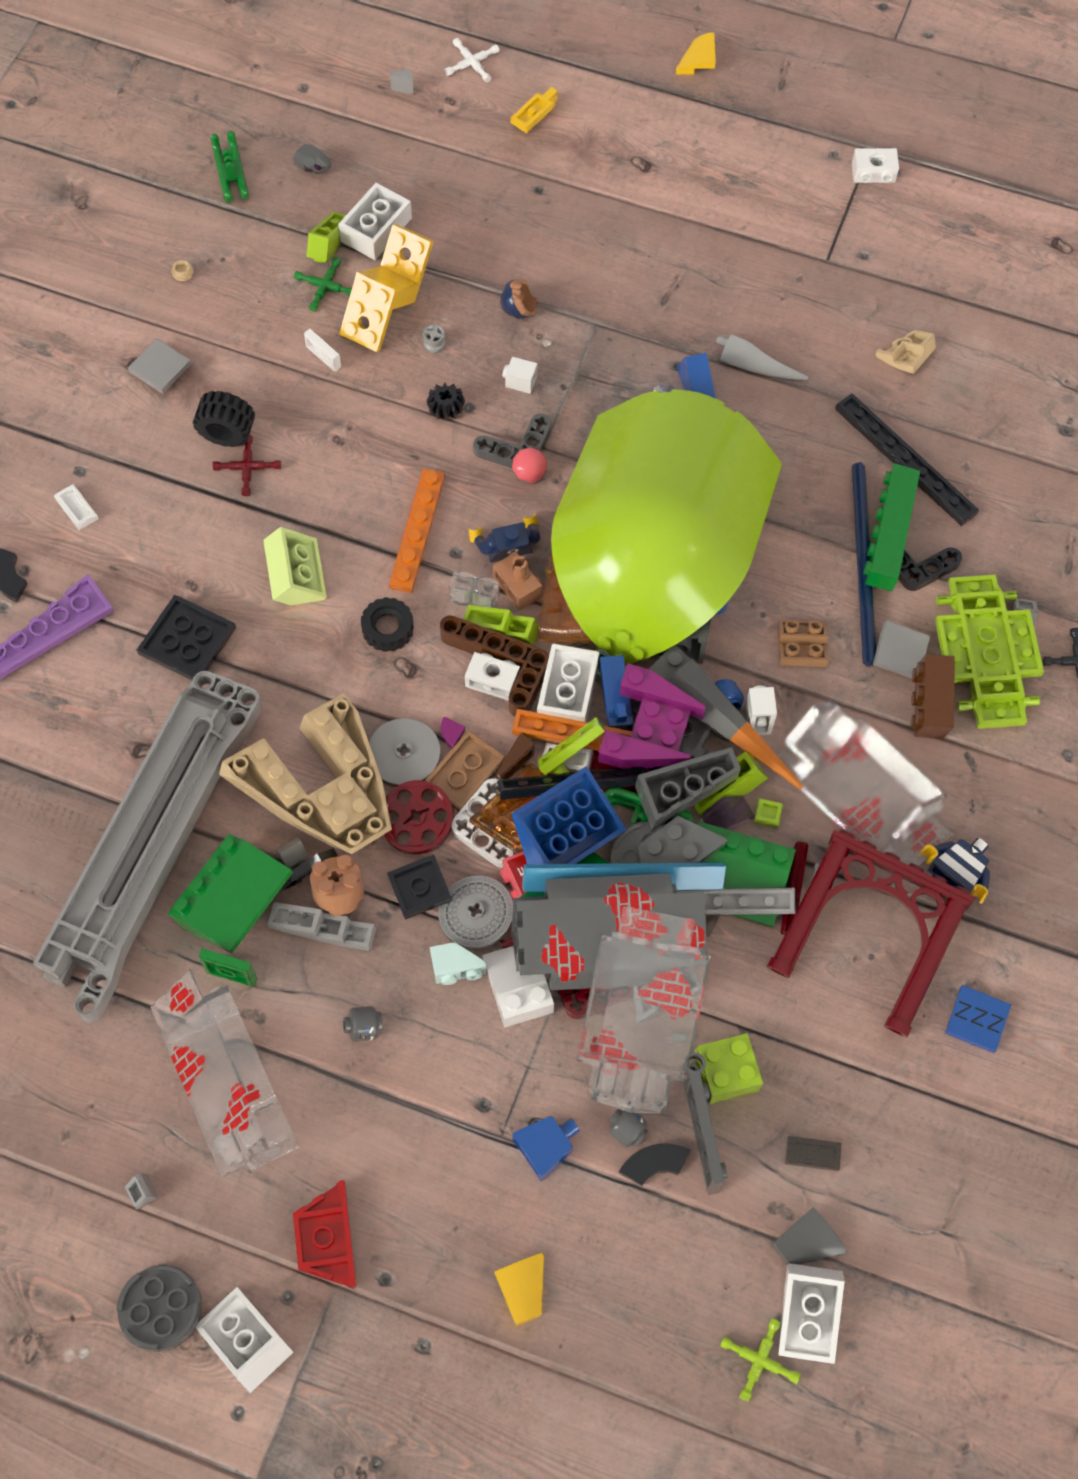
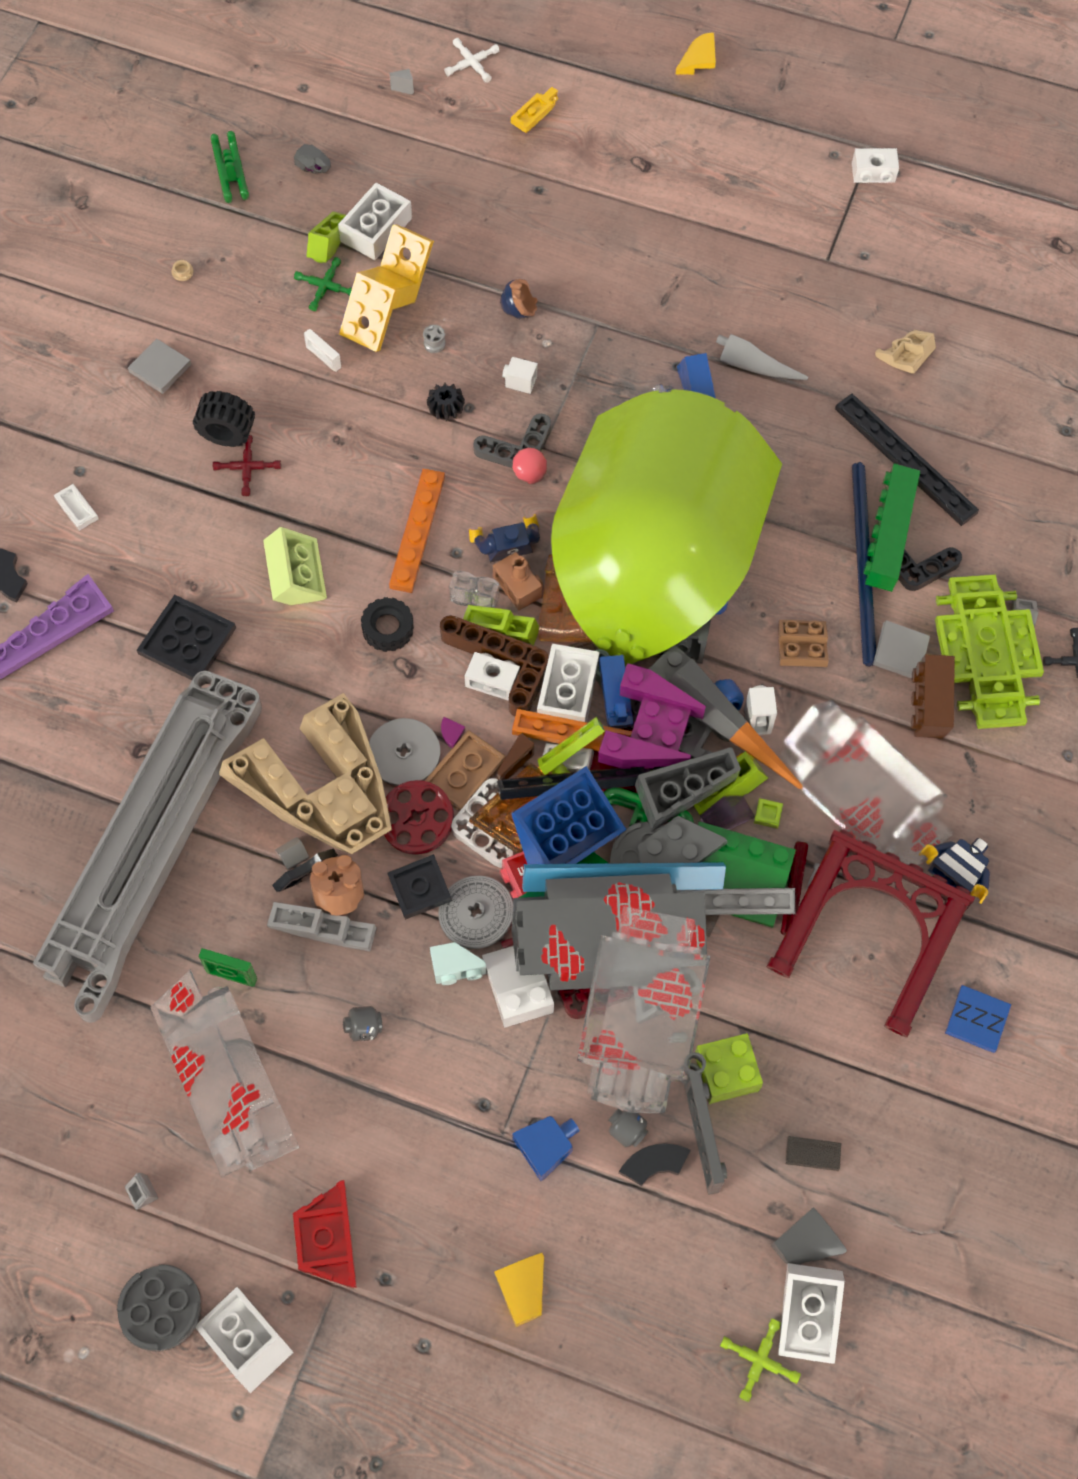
(229, 893): green slope -> none

